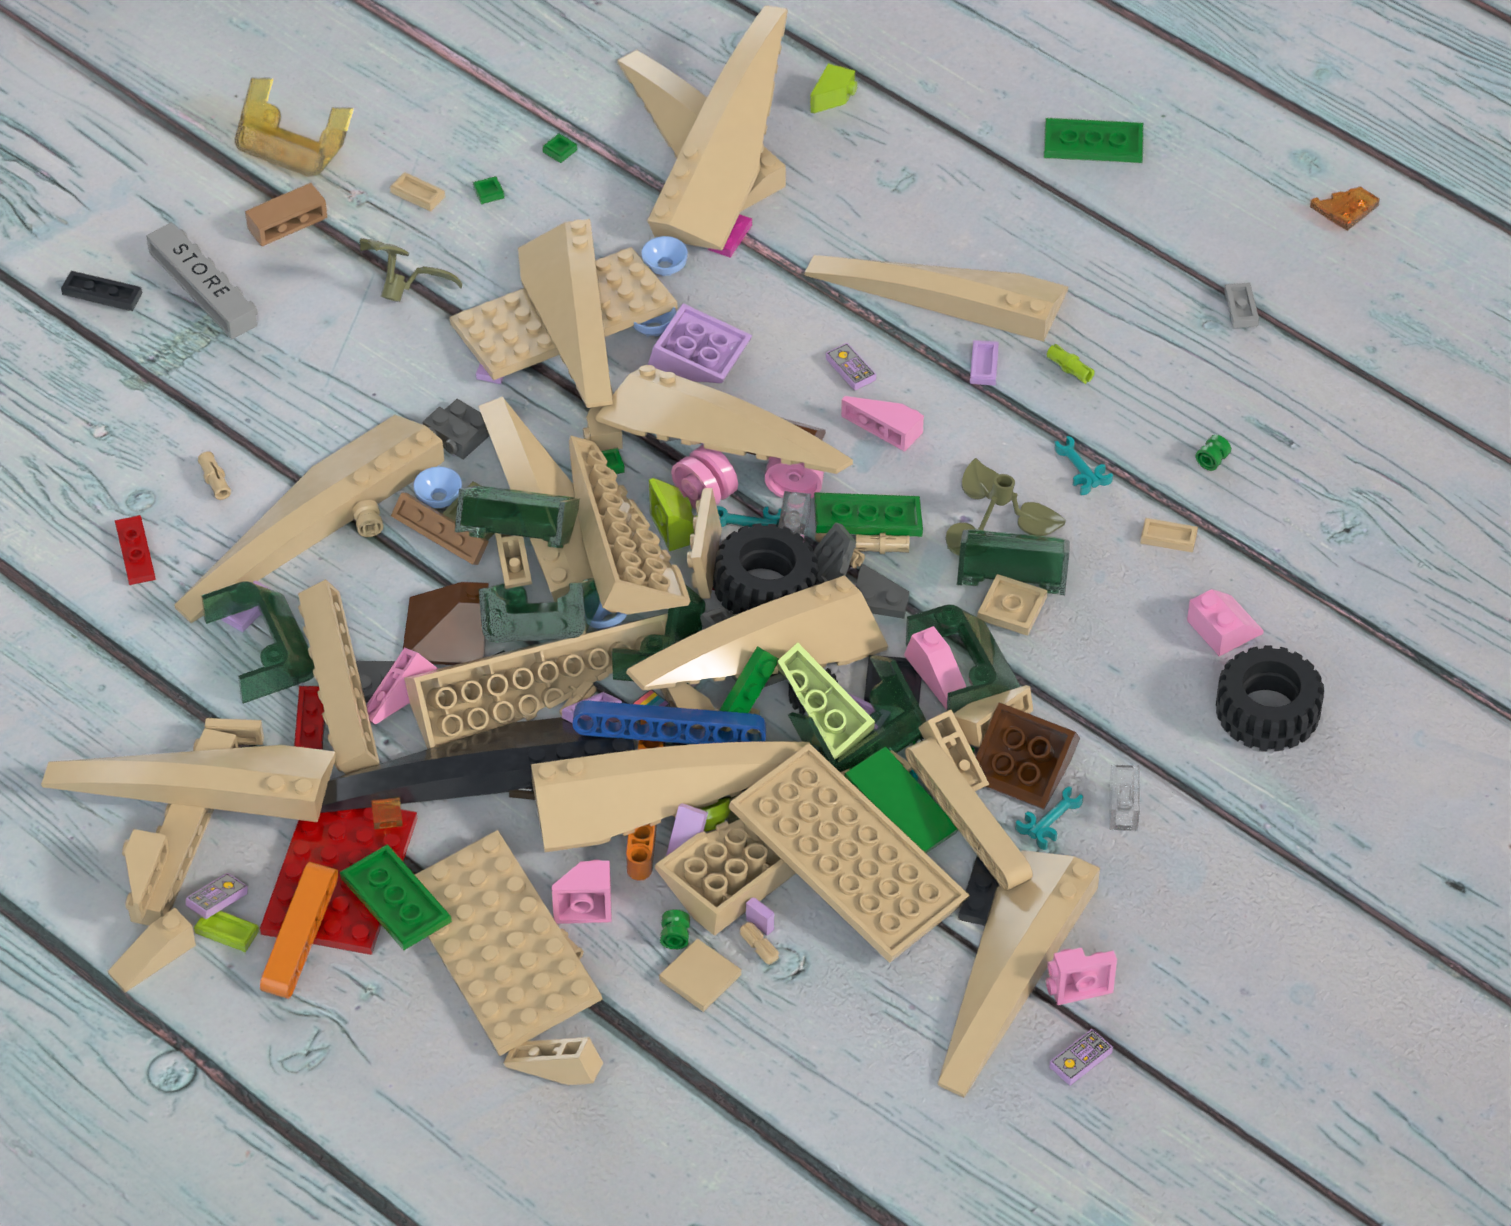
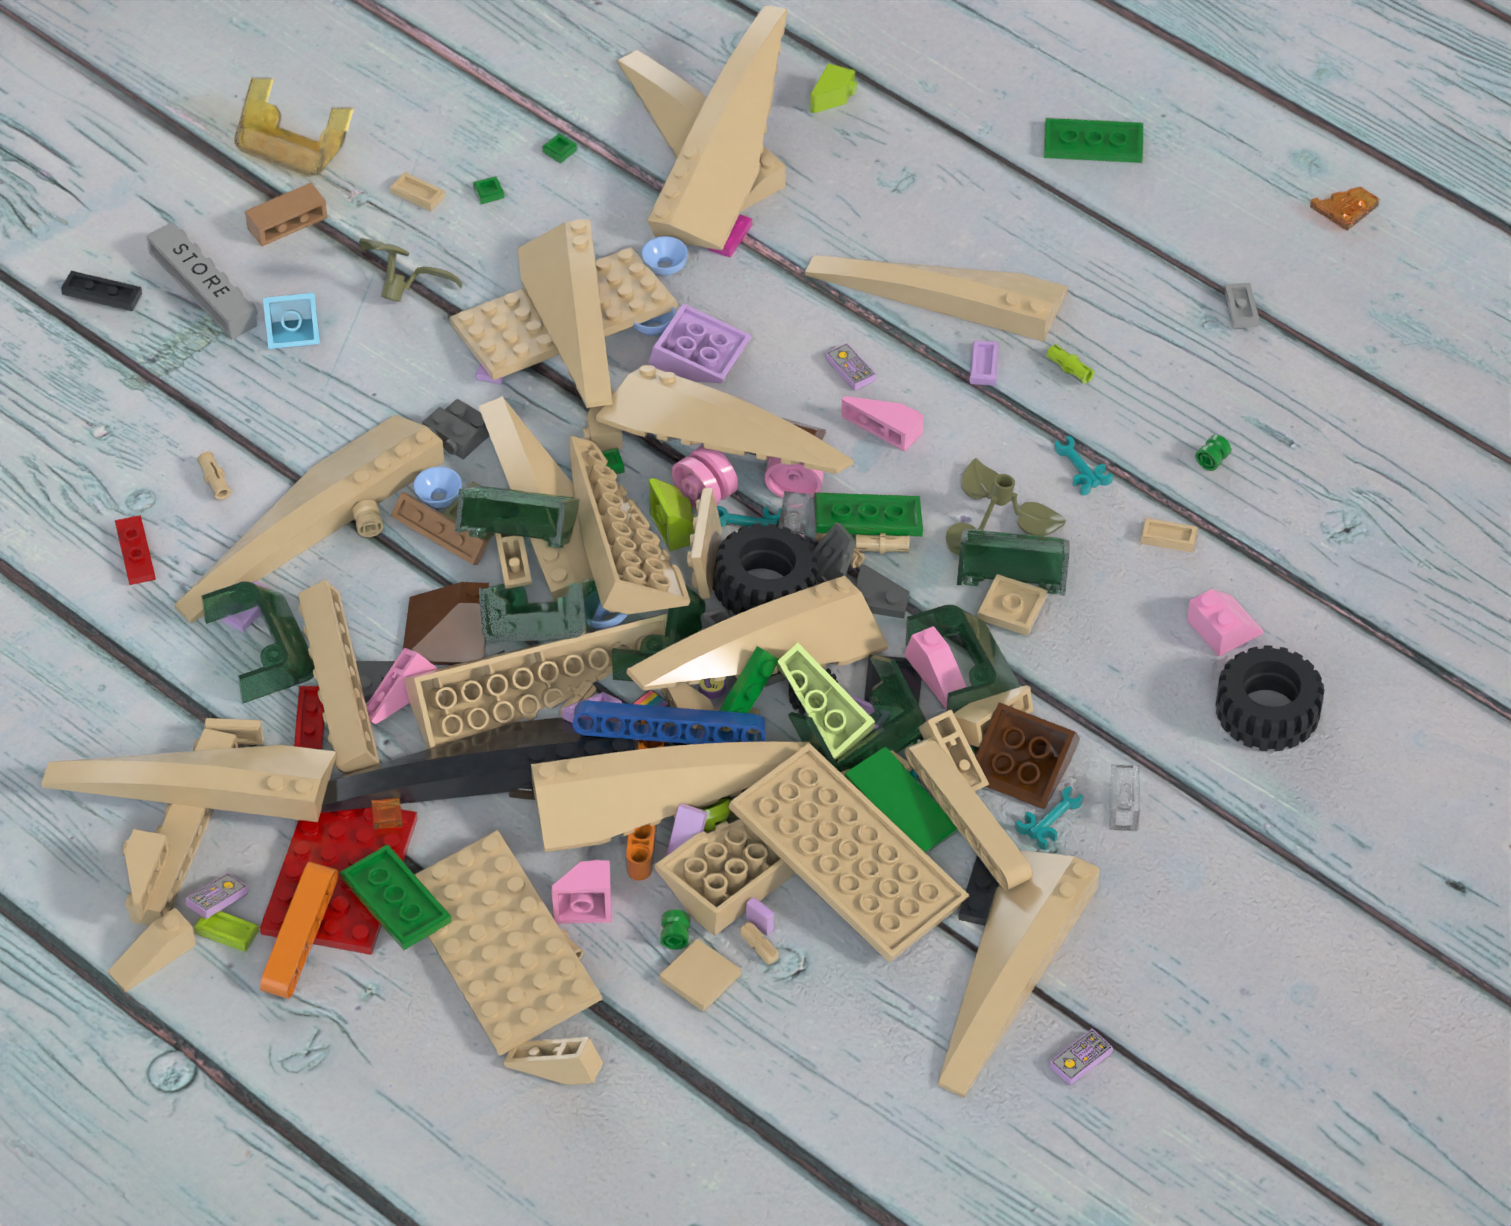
(291, 320): none -> medium azure slope
(712, 689): none -> tile
(1080, 977): bright pink plate -> none

